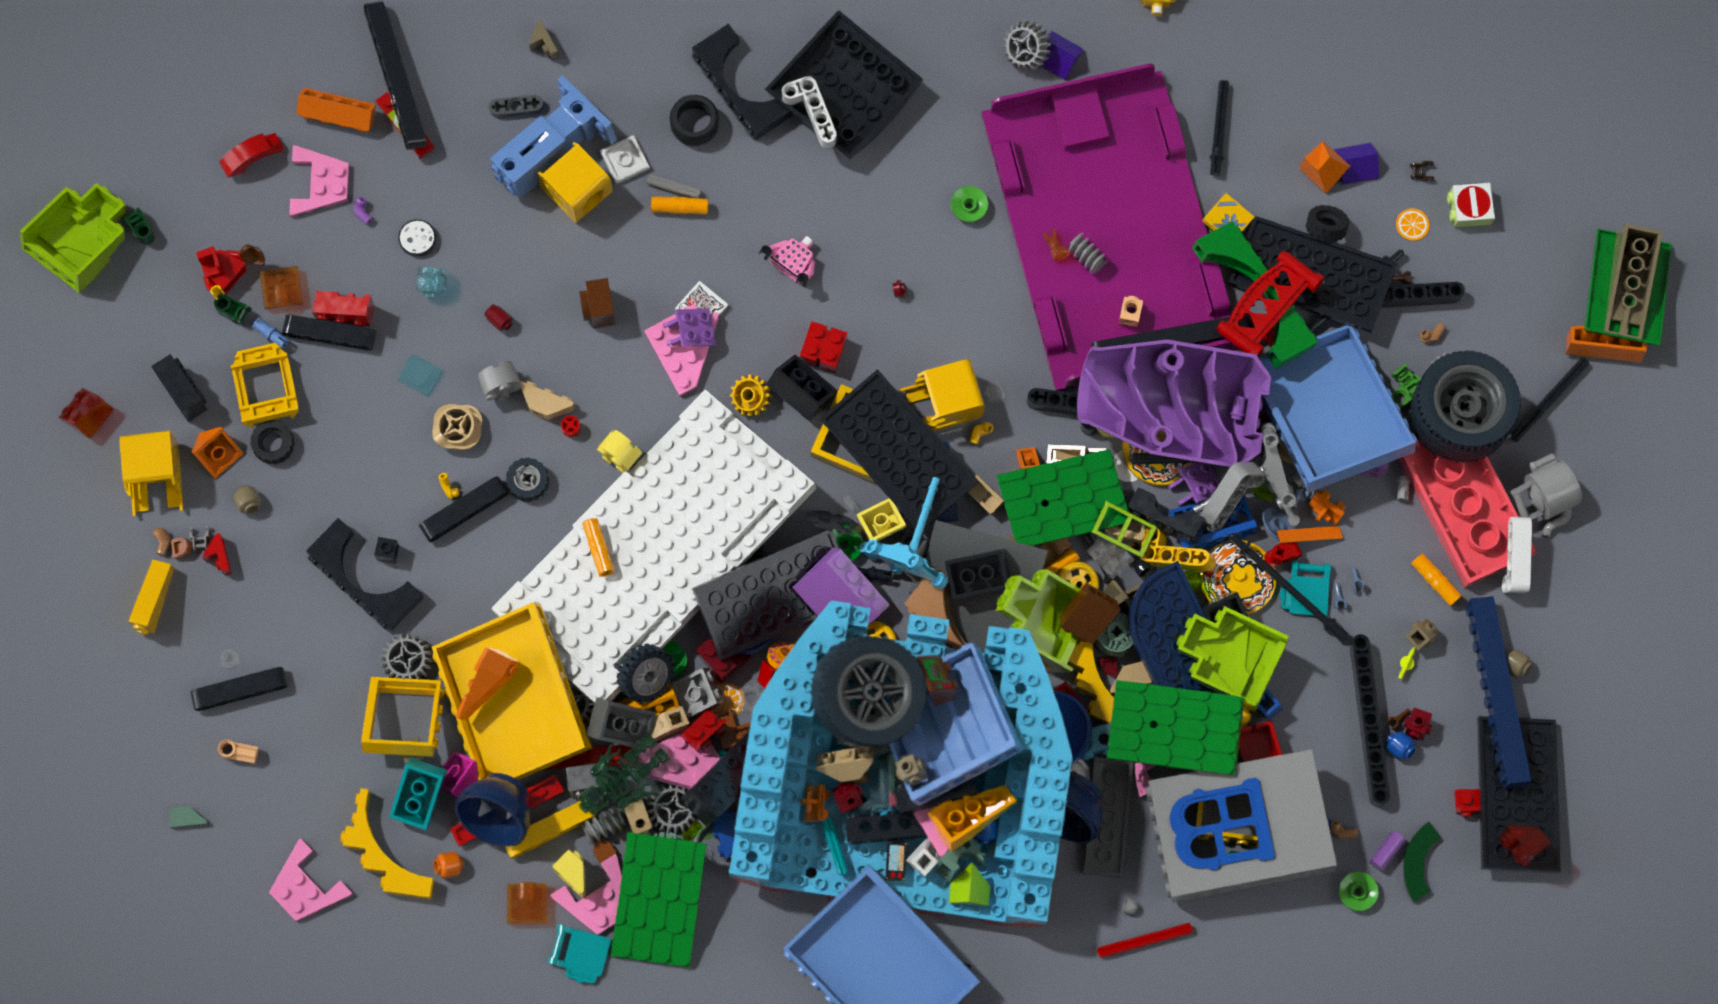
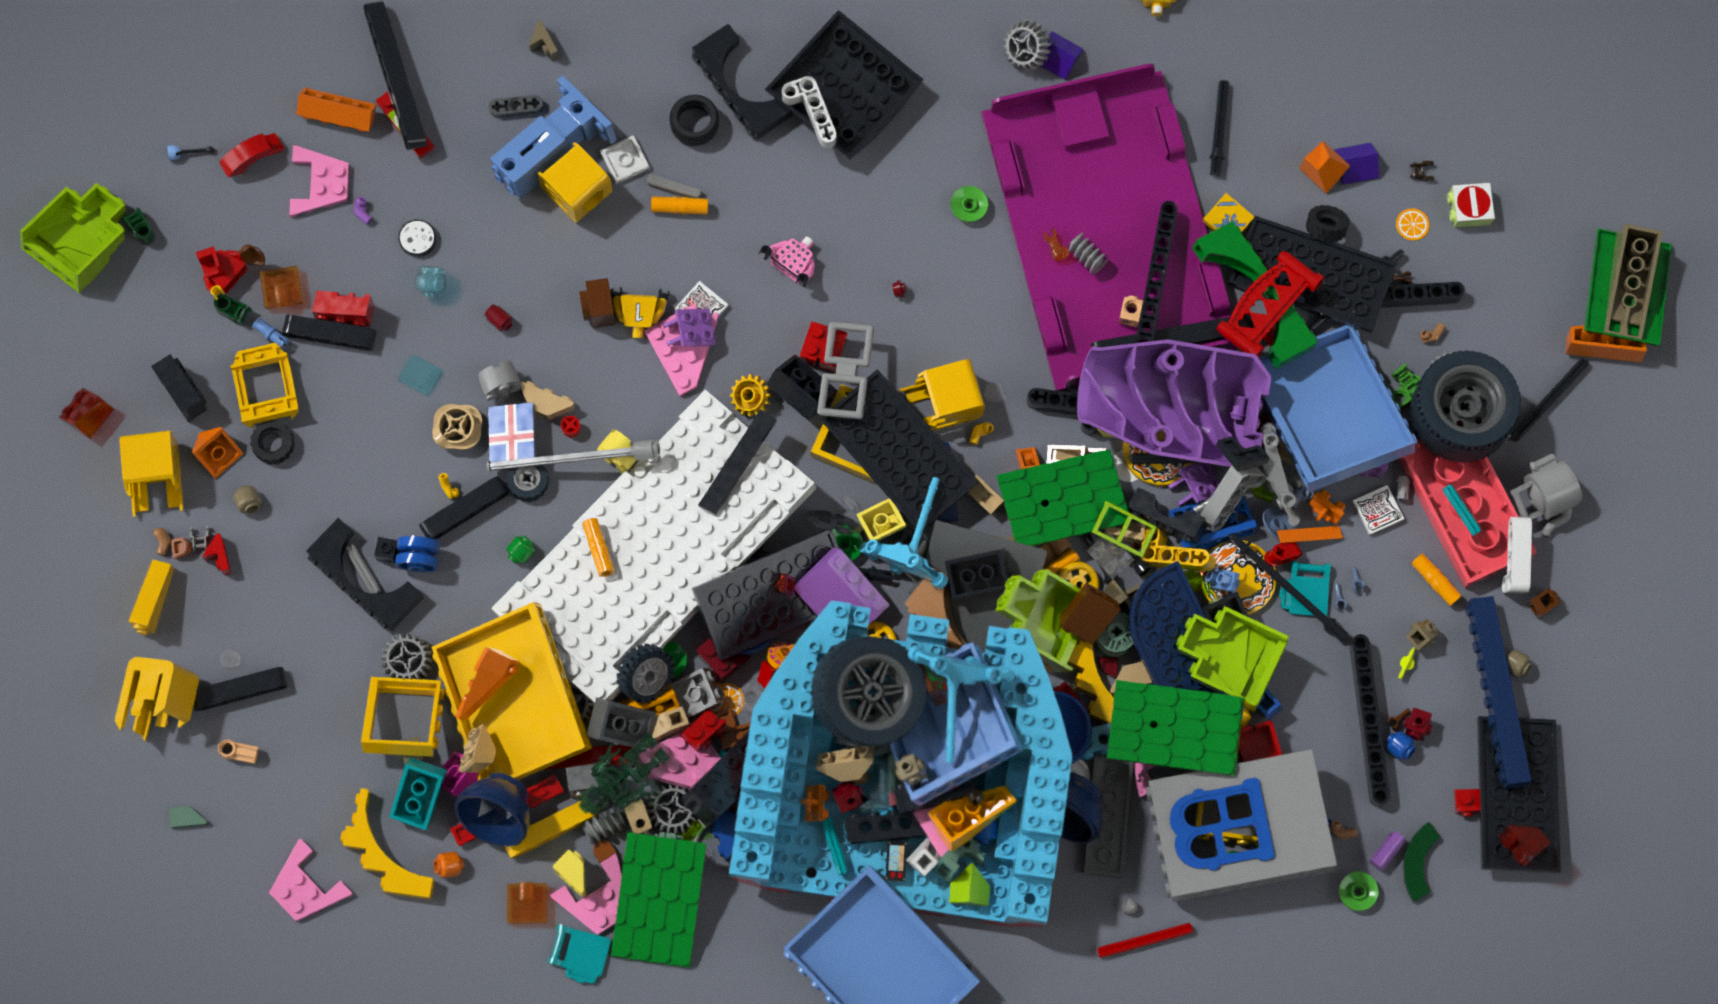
(142, 684): none -> yellow piece
(175, 152): none -> hinge
(362, 569): none -> light grey axle
(417, 554): none -> blue wheel
(478, 751): none -> tan slope
(514, 442): none -> flag
(520, 549): none -> green head
(639, 310): none -> yellow torso
(737, 463): none -> black tile
(786, 584): none -> clear red slope
(845, 370): none -> light grey bar
(958, 671): none -> medium azure piece
(975, 797): none -> dark brown hinge
(1157, 270): none -> black beam
(1223, 579): none -> medium blue hips
(1239, 457): none -> black plate
(1378, 510): none -> white tile
(1462, 509): none -> teal axle
(1537, 606): none -> reddish brown brick

